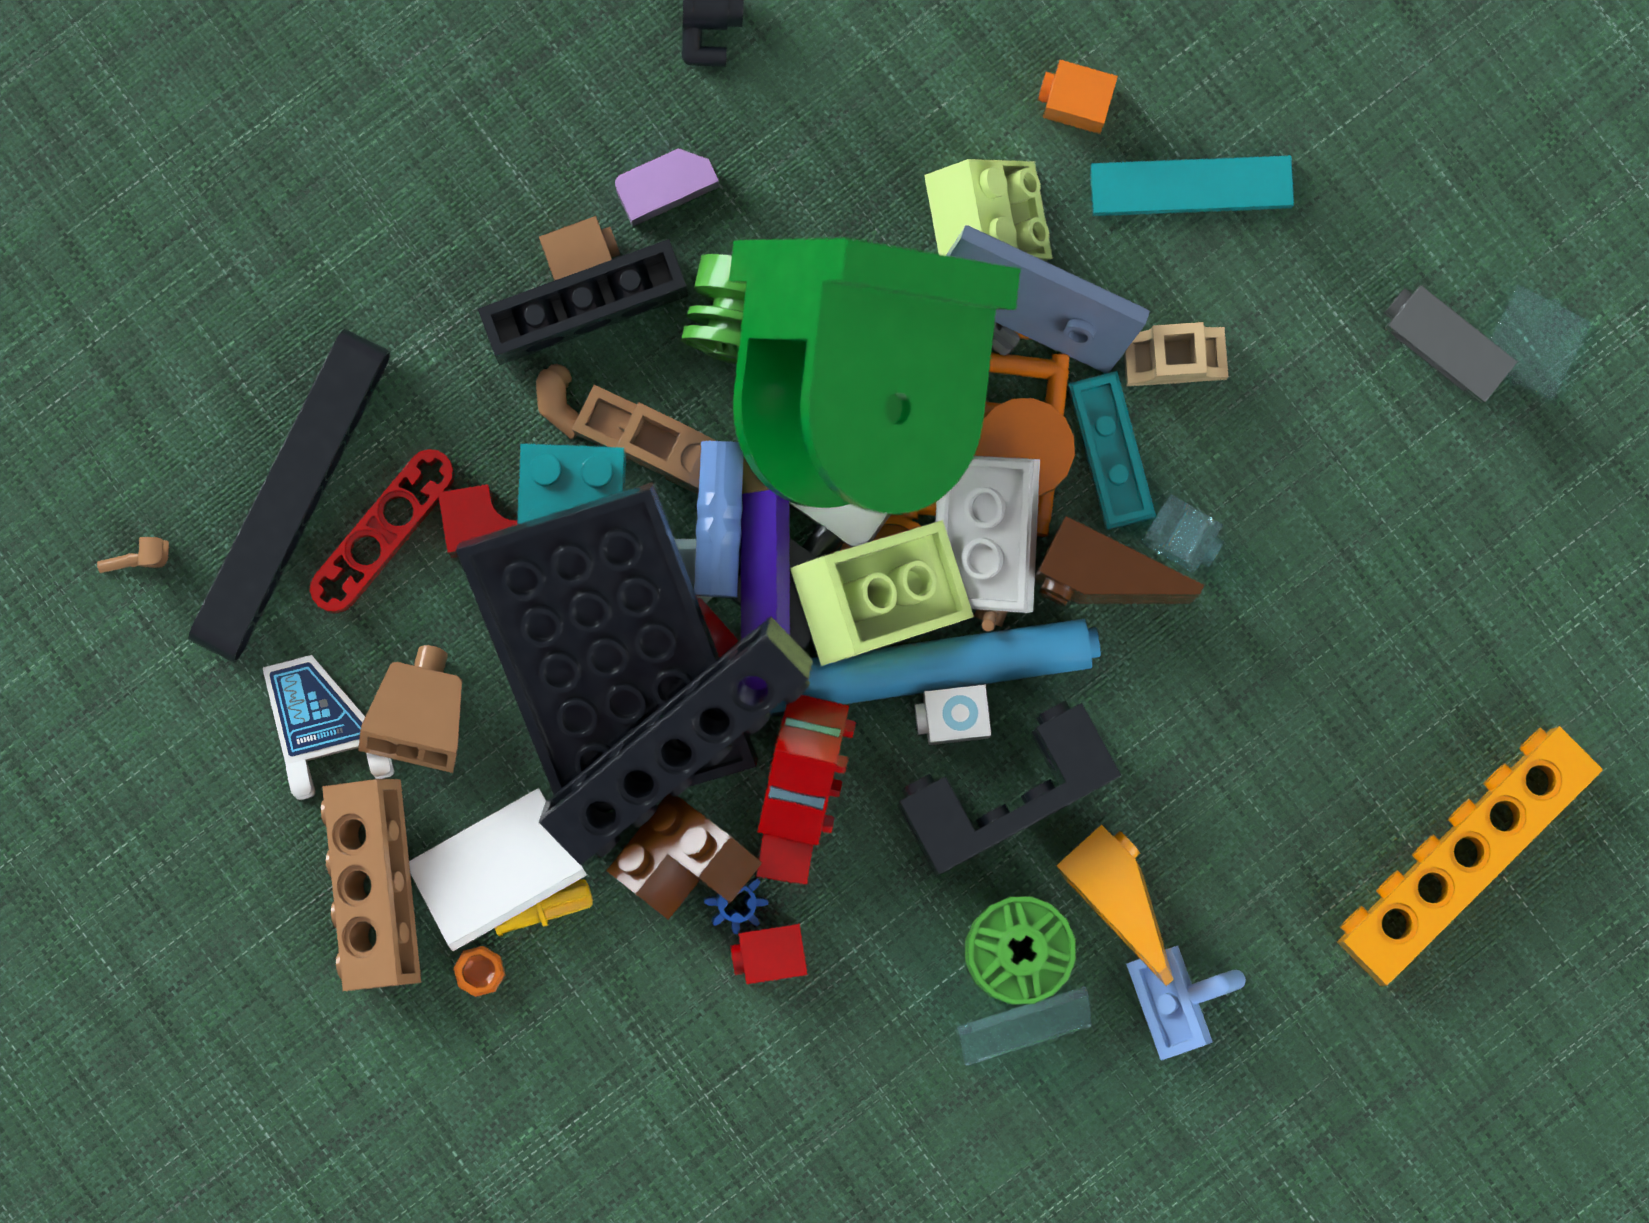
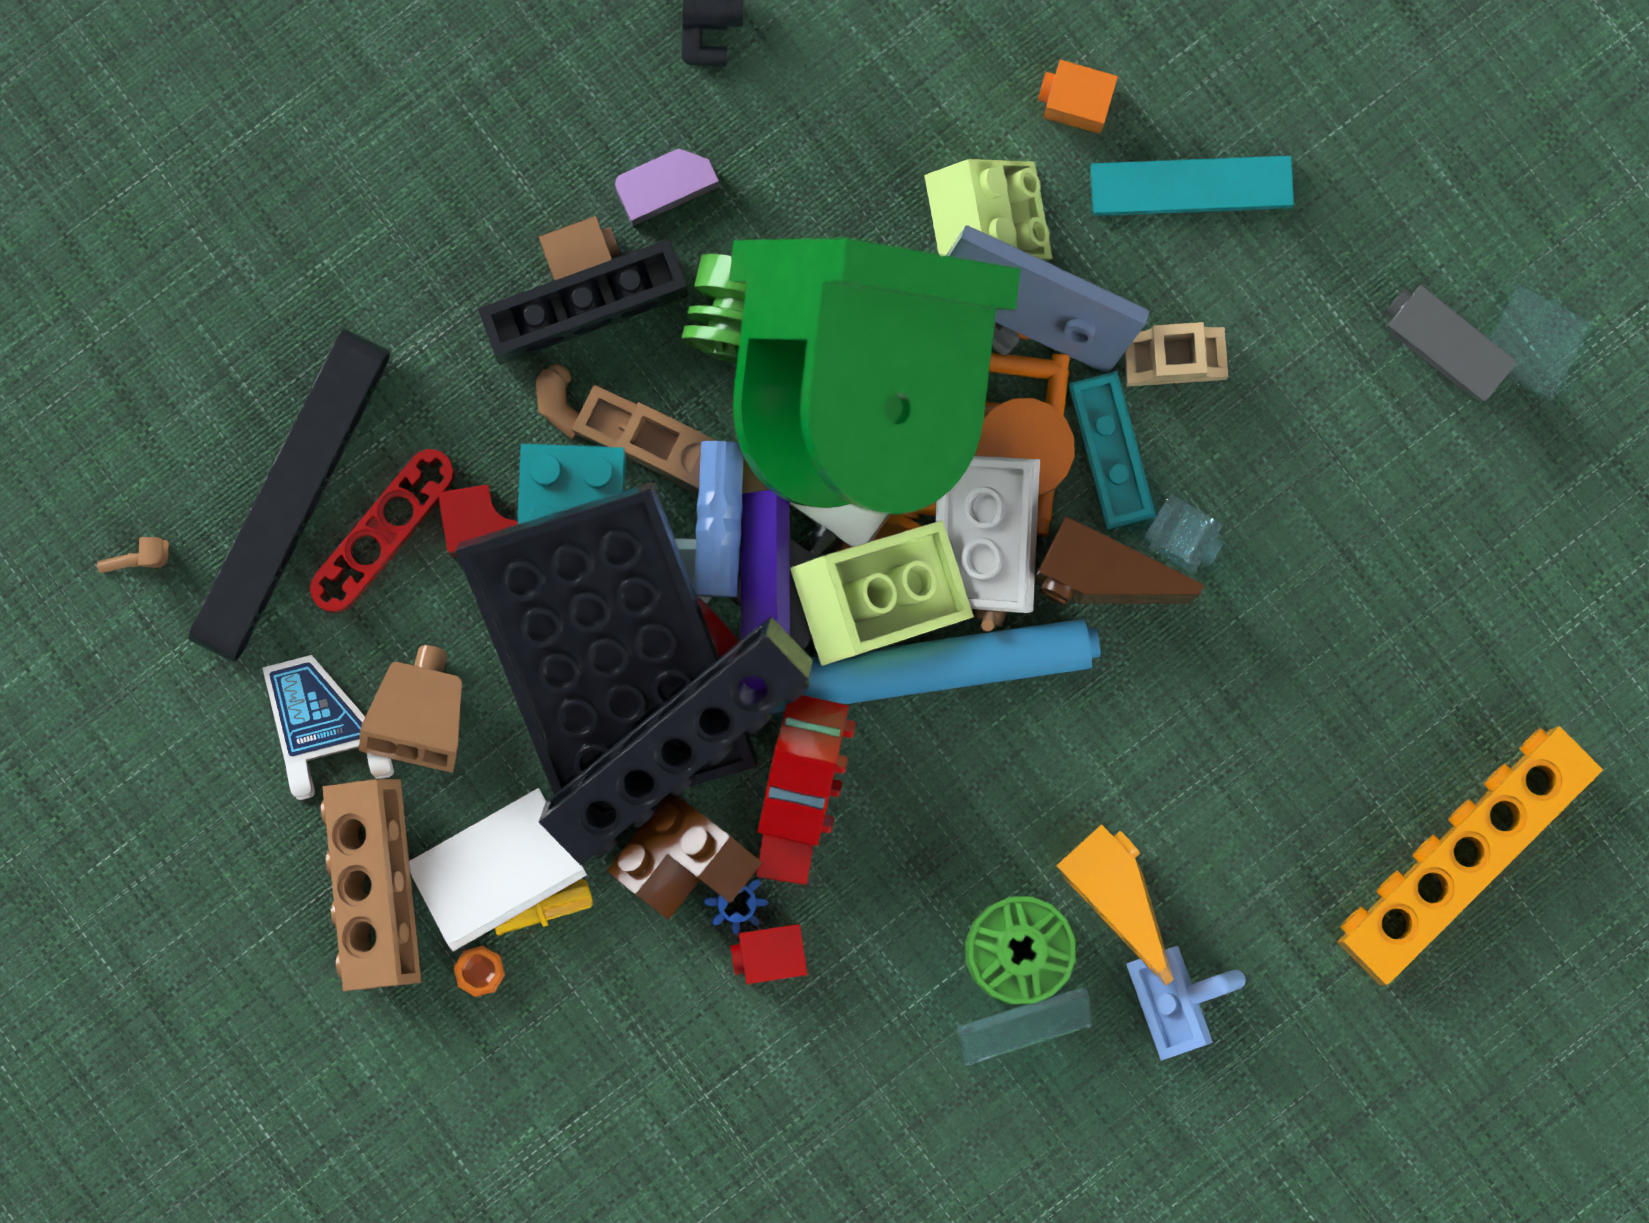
(954, 715): white brick -> none
(1075, 760): black plate -> none

